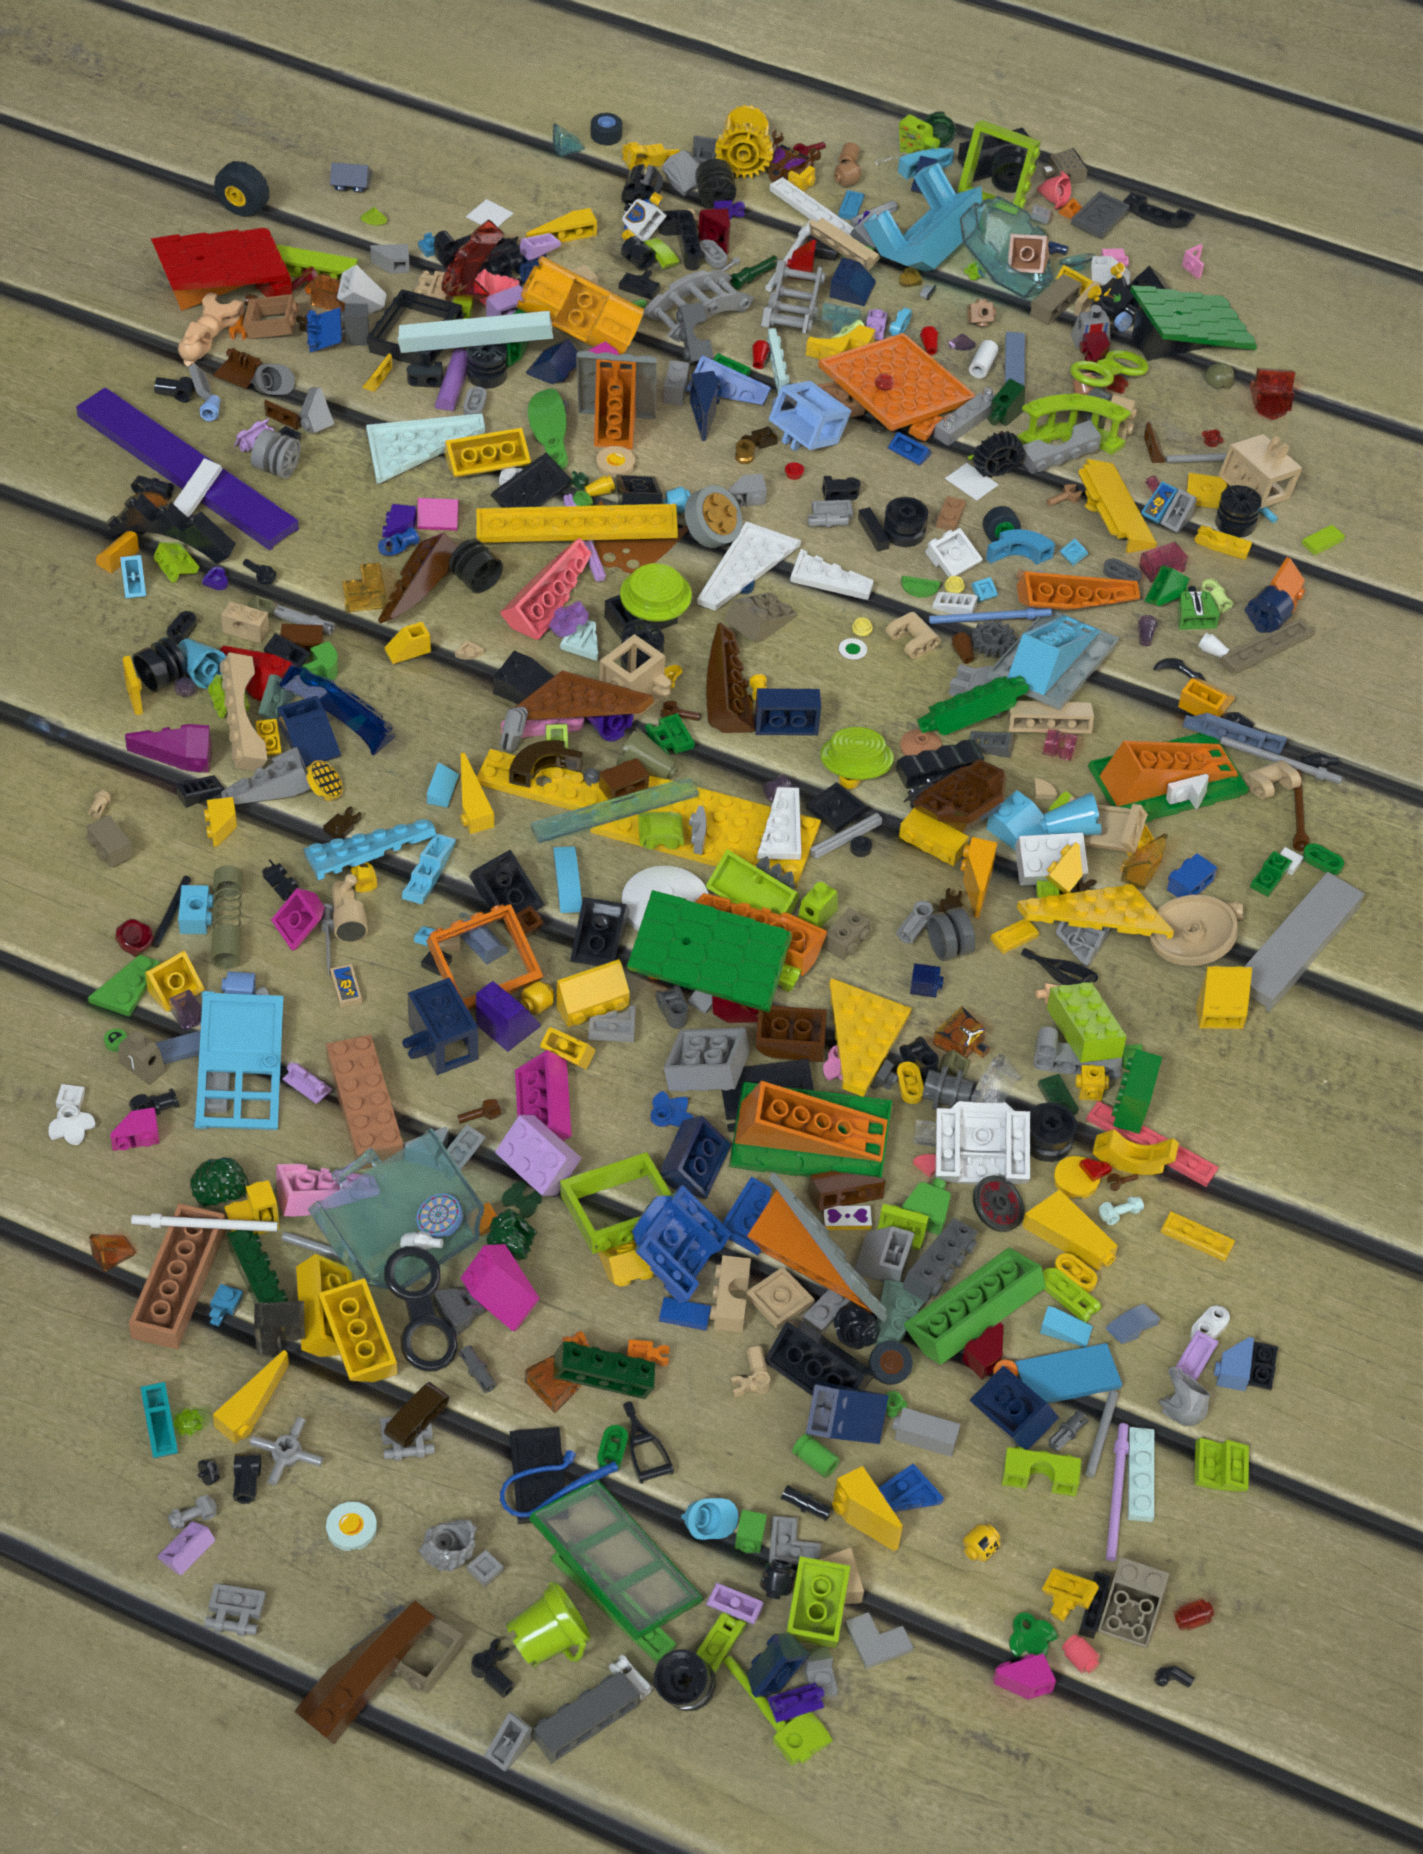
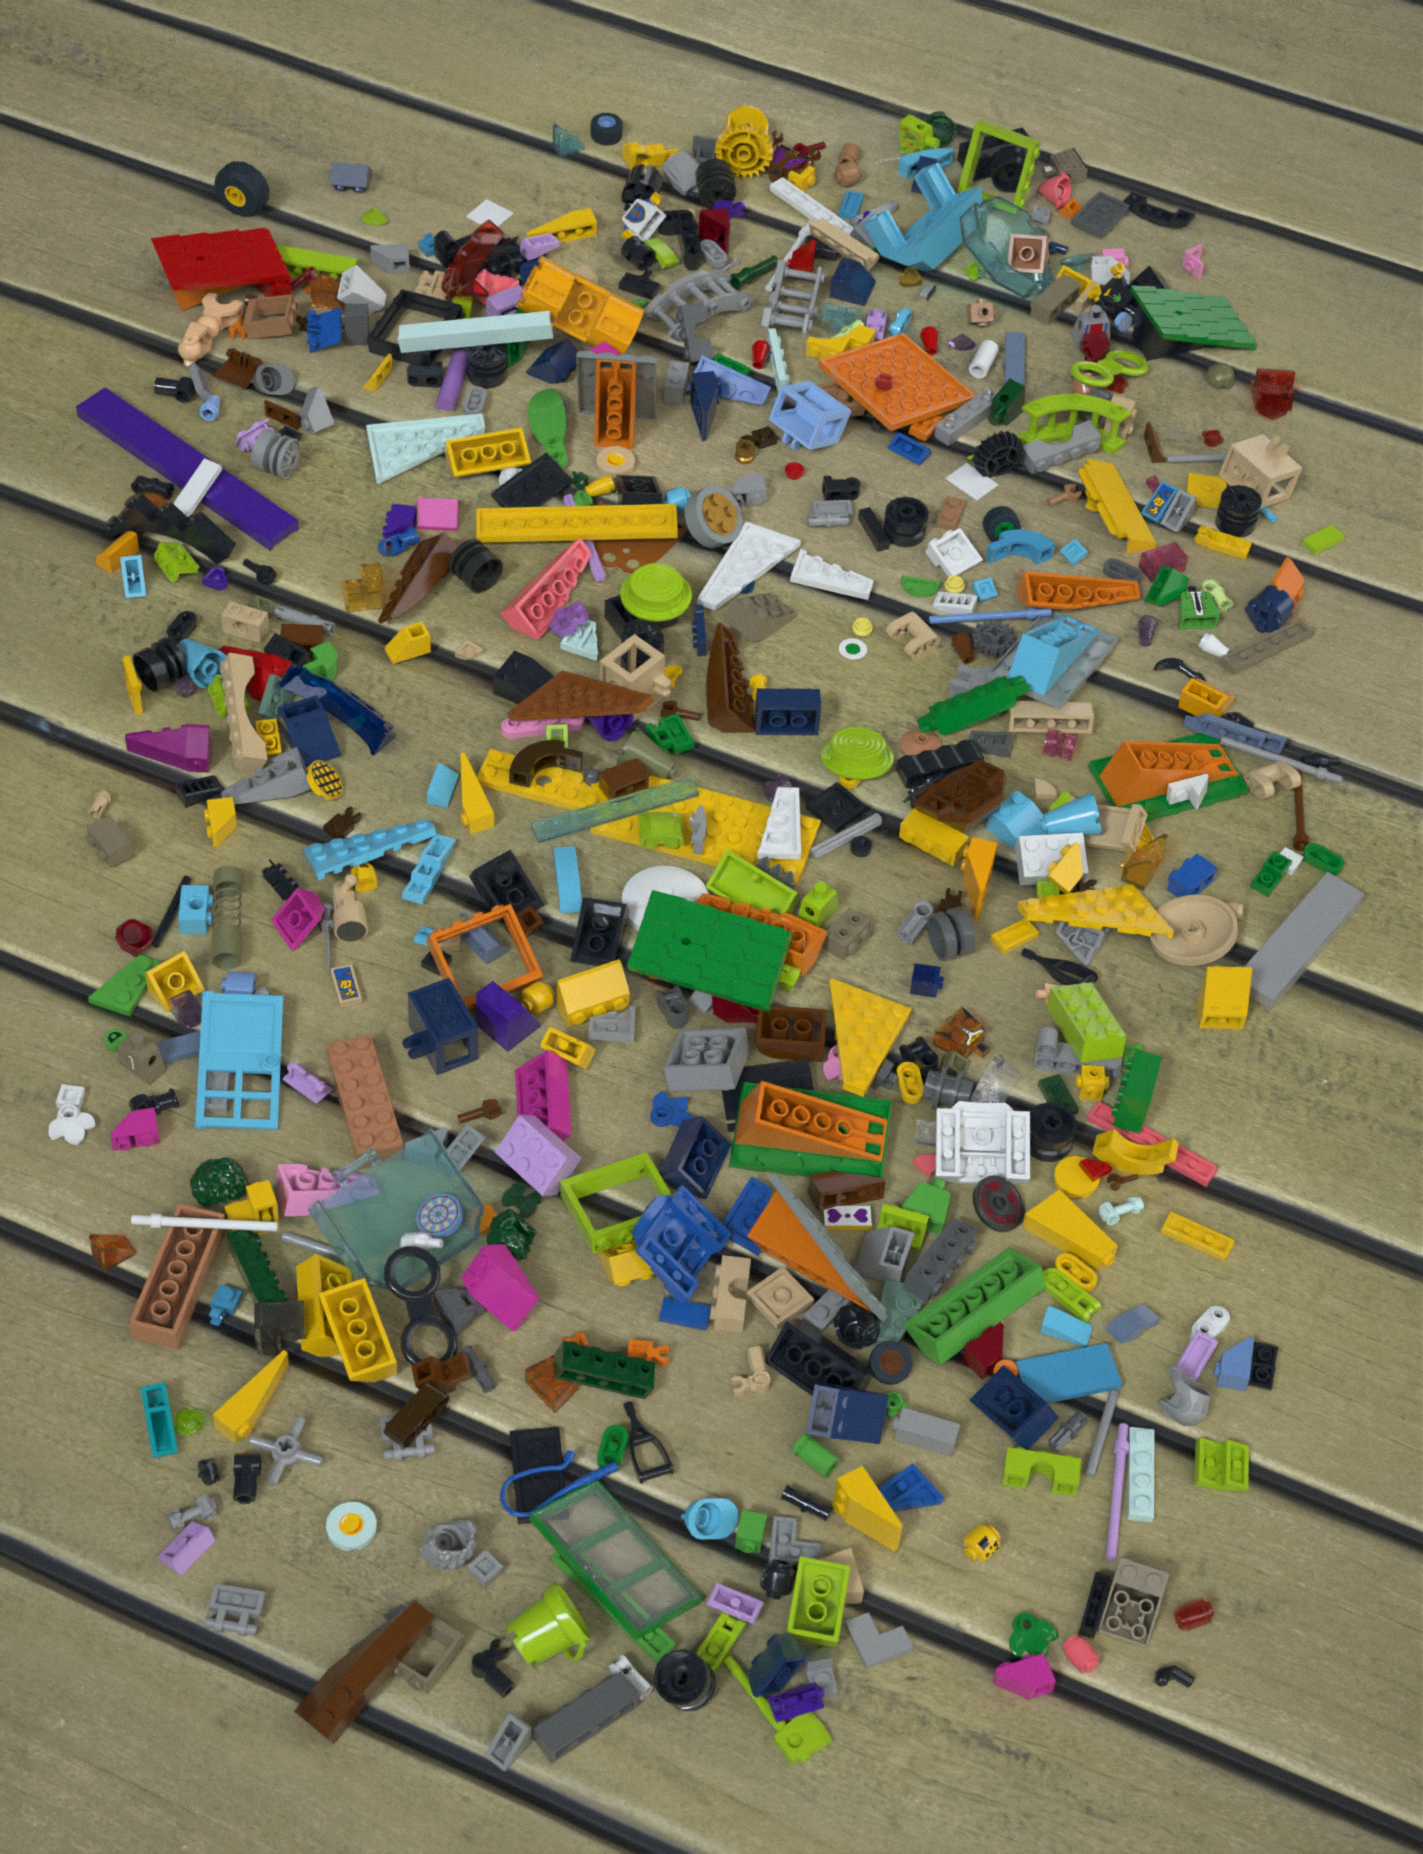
(442, 1374): none -> reddish brown brick
(513, 728): light grey arm -> none
(698, 628): none -> dark blue plate
(1068, 1592): yellow hinge -> none

